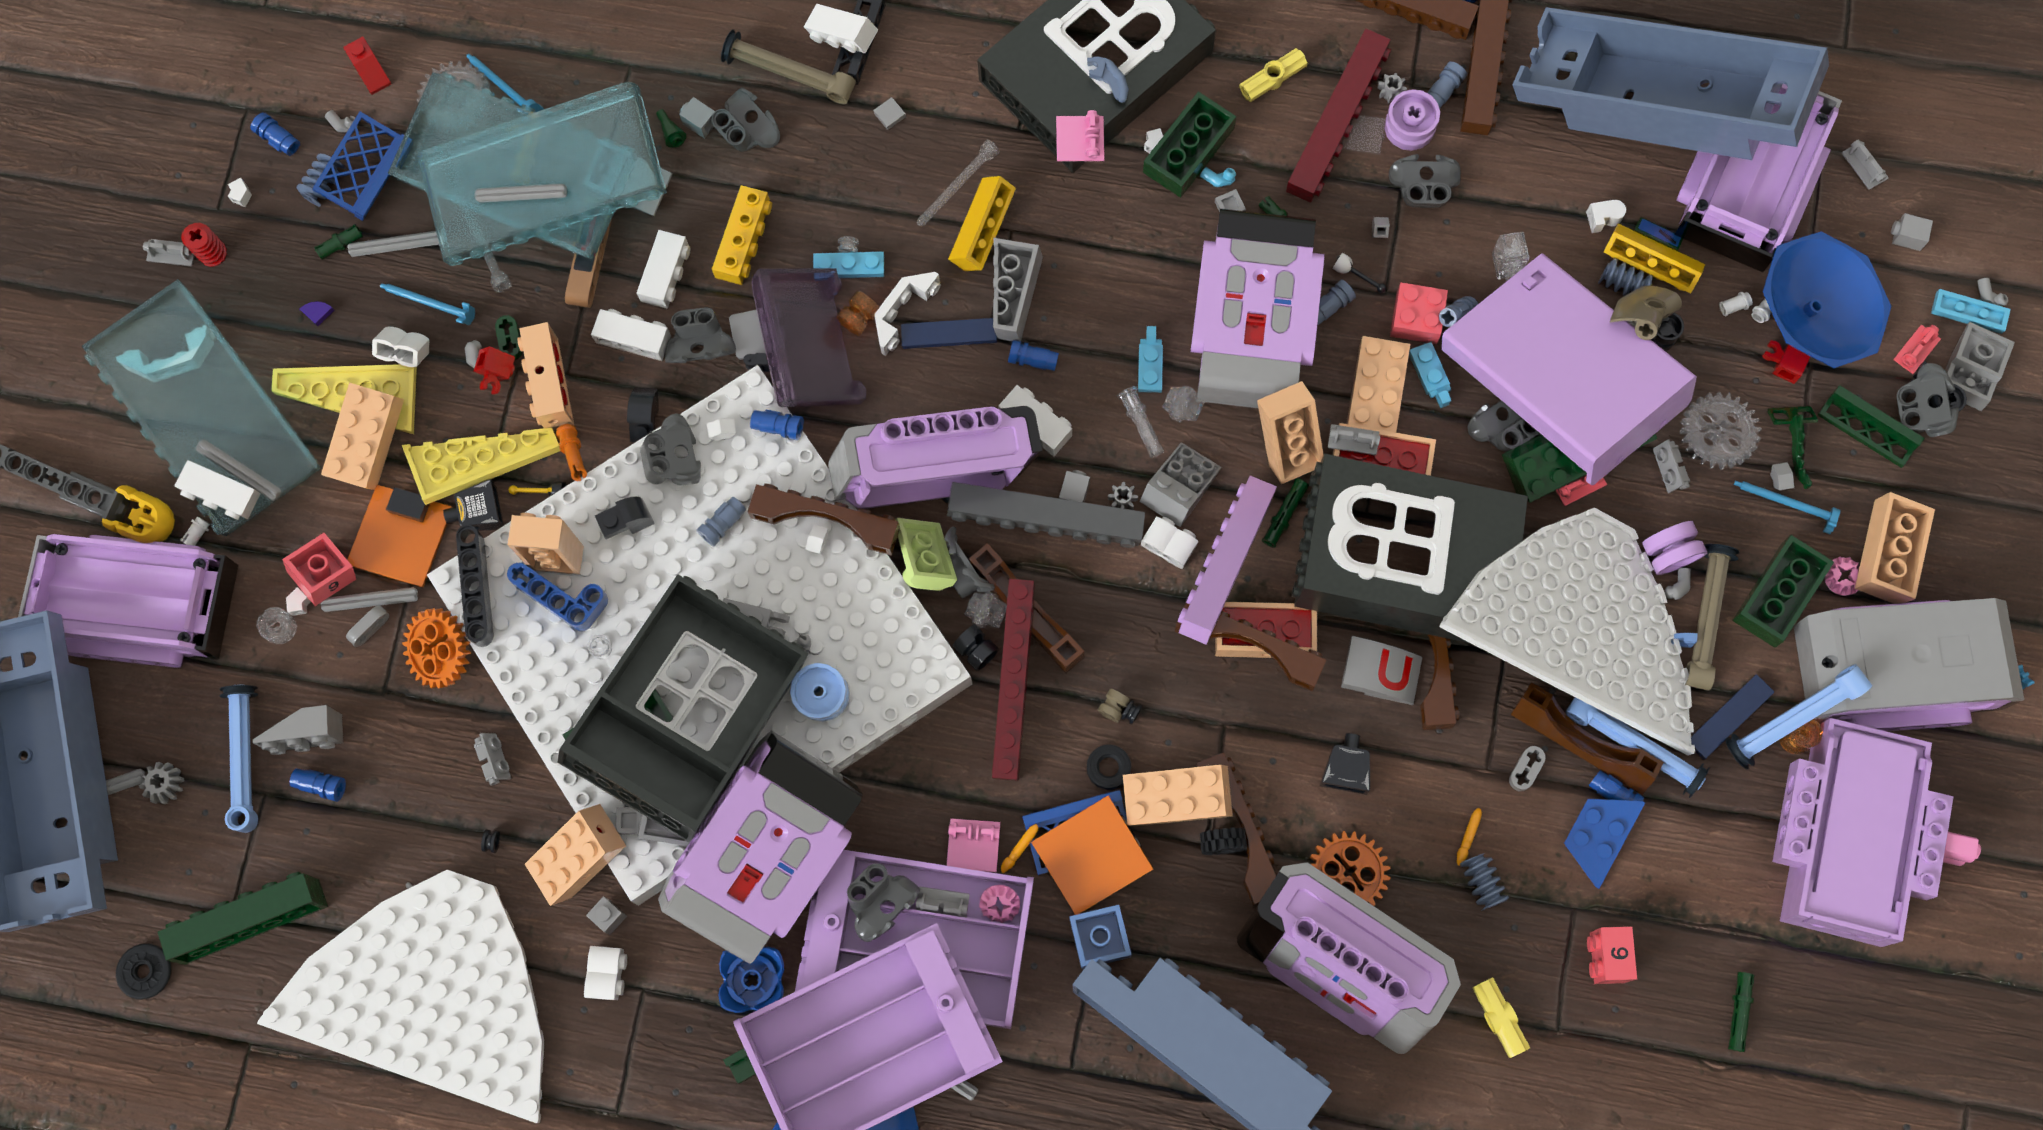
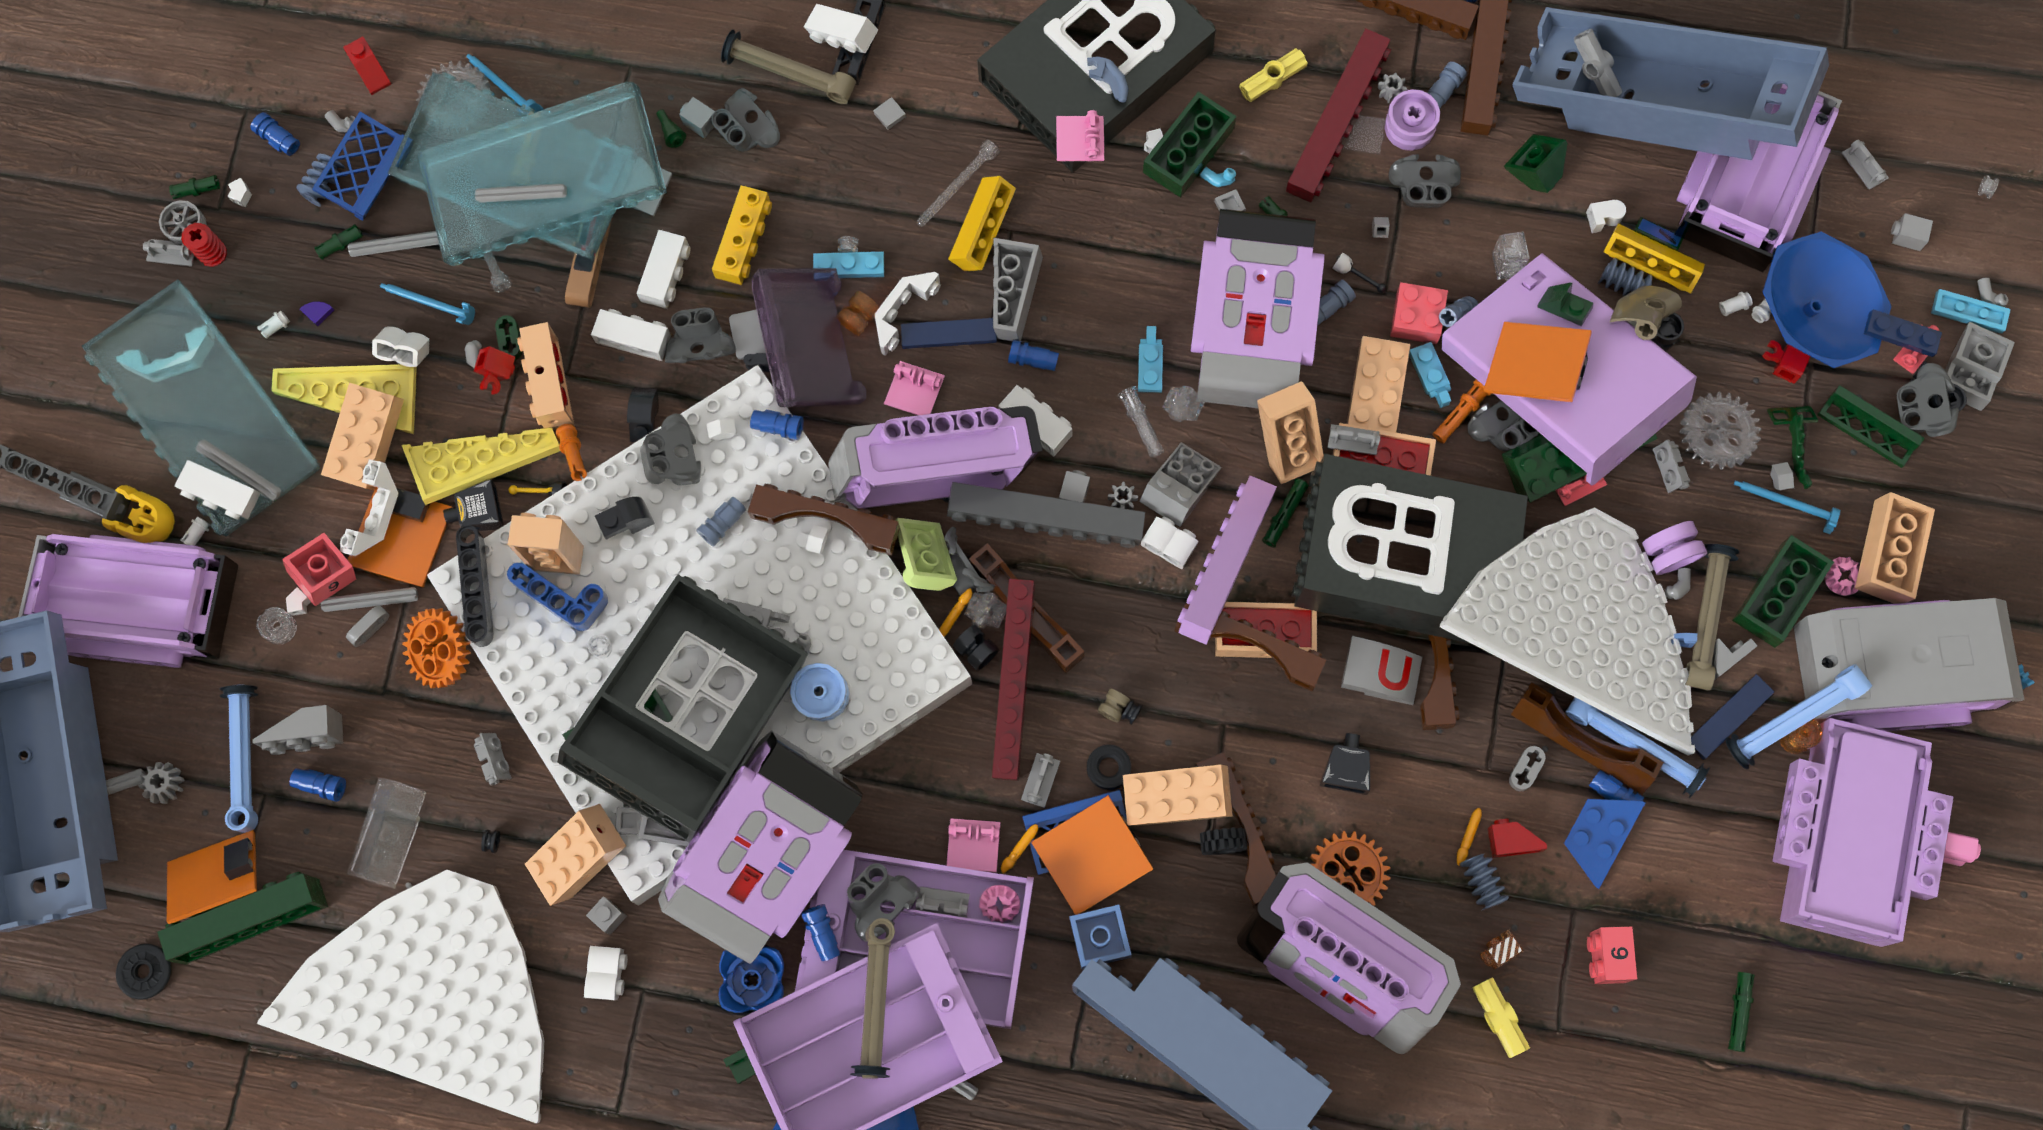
(180, 221): none -> light grey wheel
(194, 187): none -> dark green pin
(211, 877): none -> orange piece
(273, 324): none -> white pin
(377, 522): none -> white slope
(387, 833): none -> clear slope
(821, 932): none -> blue axle
(875, 1002): none -> dark tan piece
(914, 389): none -> bright pink hinge
(955, 612): none -> light orange piece
(1040, 780): none -> light grey hinge
(1468, 403): none -> orange pin
(1500, 950): none -> clear orange brick
(1513, 839): none -> red slope
(1538, 361): none -> orange piece
(1539, 162): none -> dark green slope
(1564, 304): none -> dark green slope
(1597, 64): none -> light grey piece
(1725, 658): none -> light grey slope
(1902, 333): none -> dark blue plate
(1988, 186): none -> clear bush

